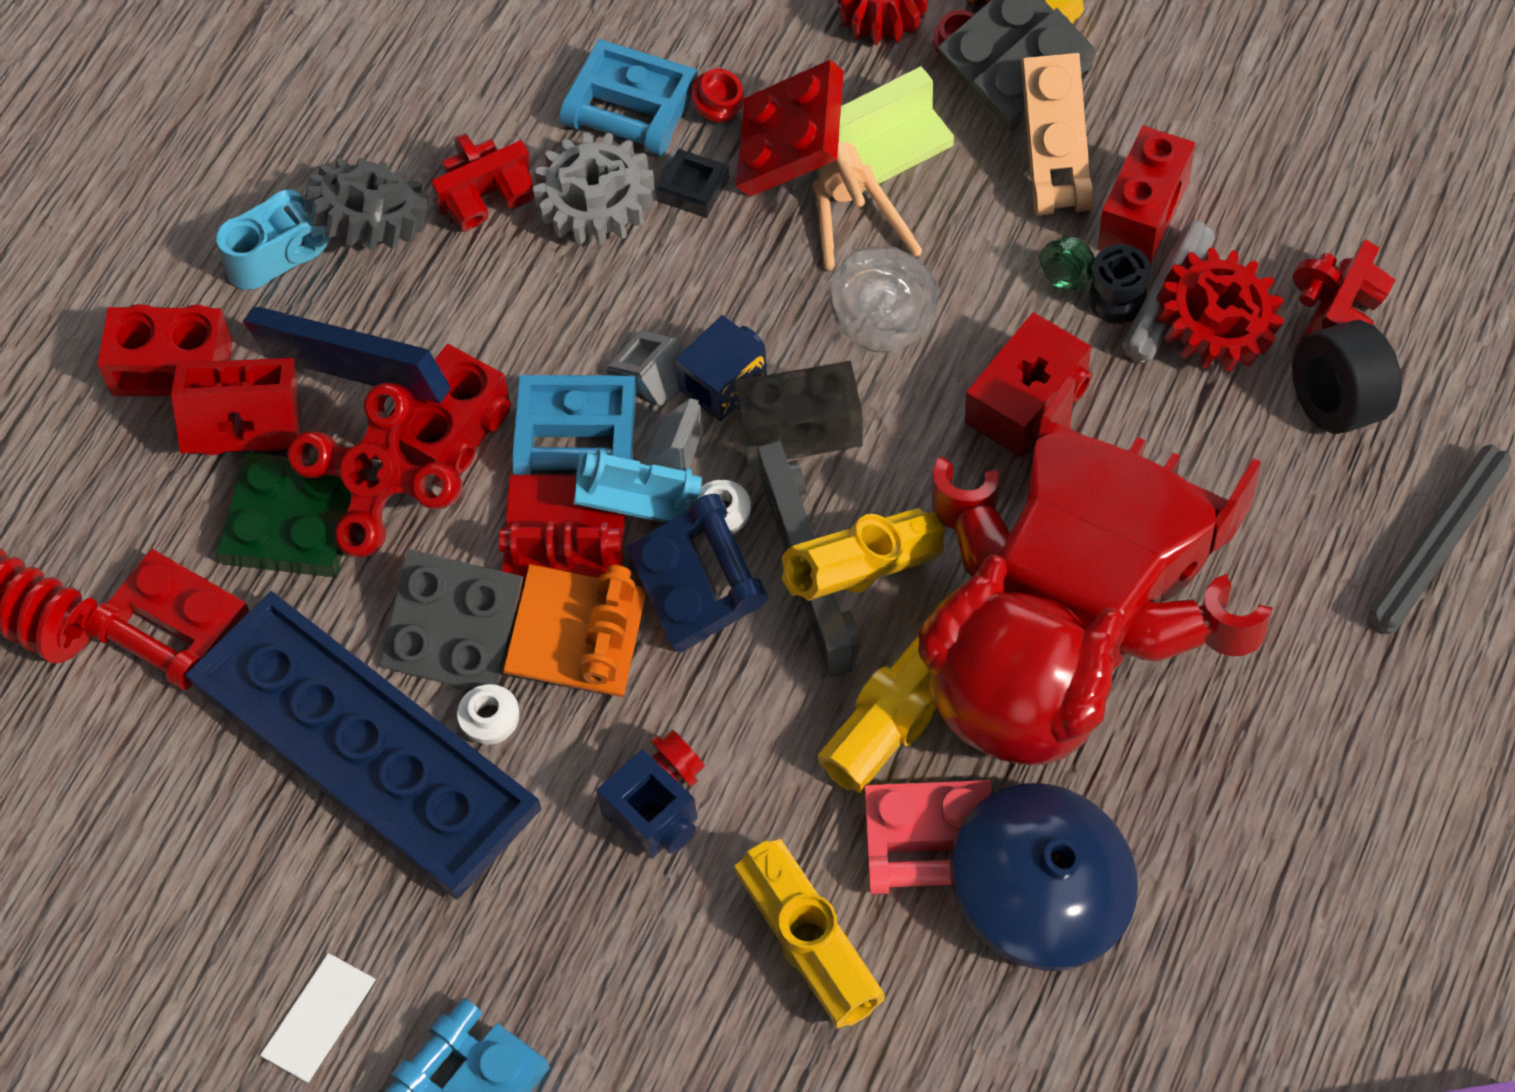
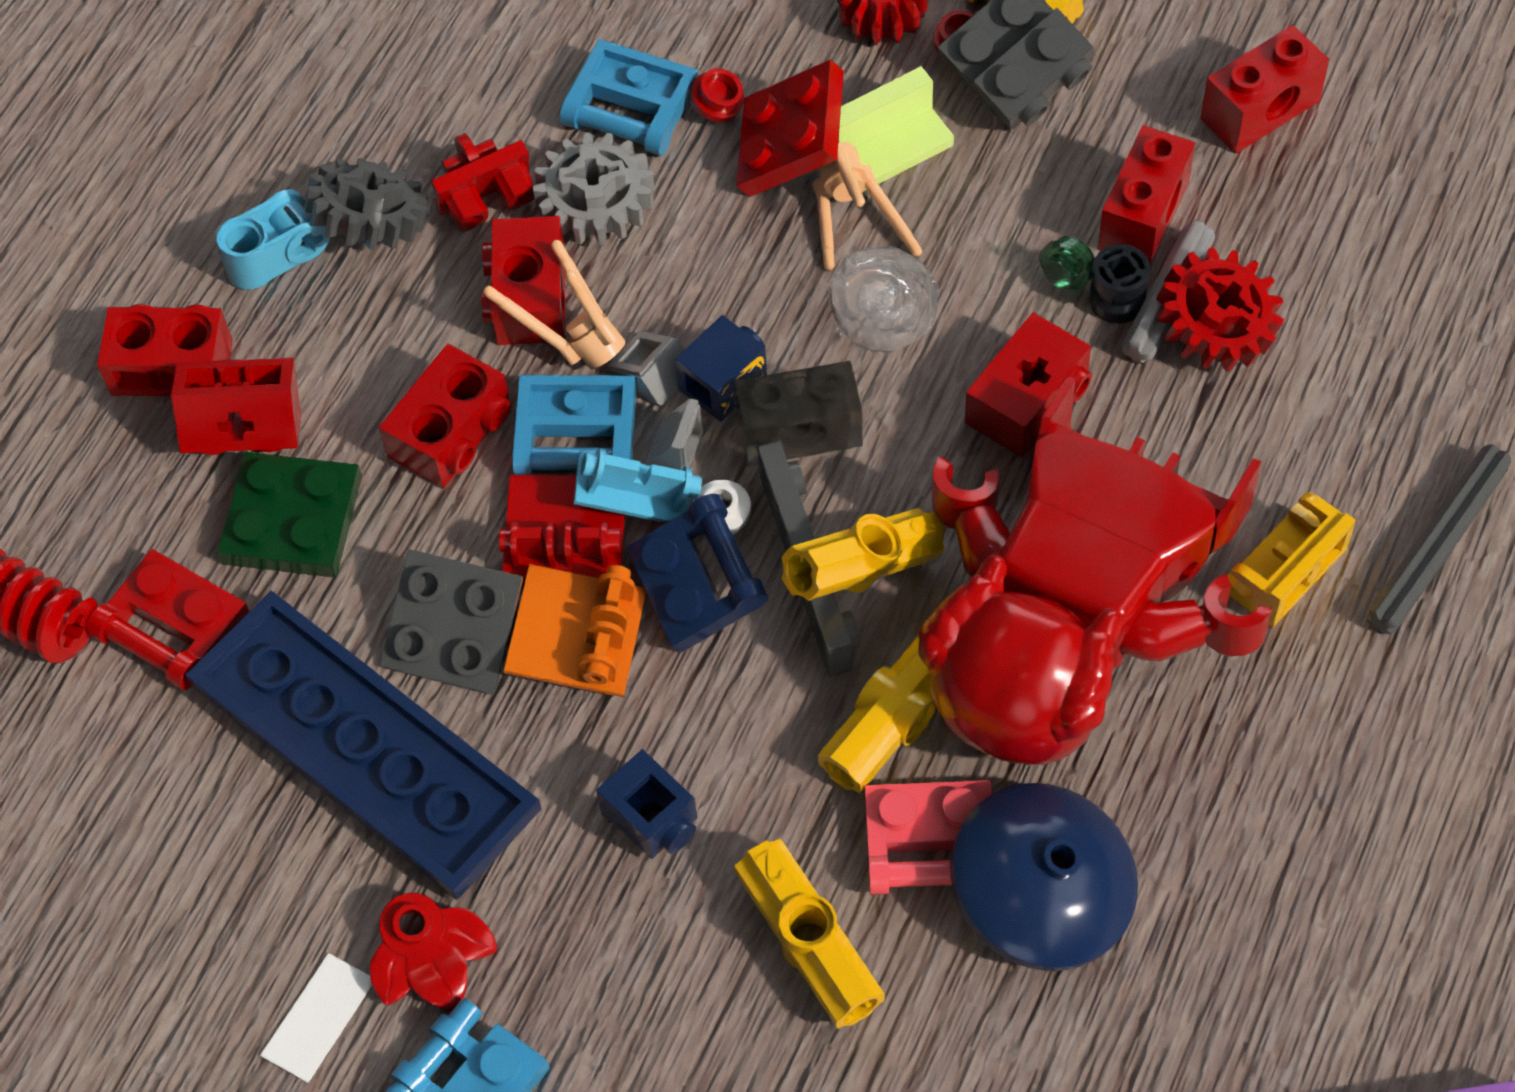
(347, 353): dark blue tile -> none
(355, 462): red gear -> none
(433, 959): none -> red plate
(490, 729): white plate -> none
(518, 253): none -> red brick
(591, 332): none -> light nougat plant
(677, 757): red plate -> none
(692, 183): black tile -> none
(1056, 132): light nougat plate -> none
(1264, 88): none -> red brick
(1292, 557): none -> yellow hinge
(1338, 287): red hips -> none
(1346, 376): black tyre -> none

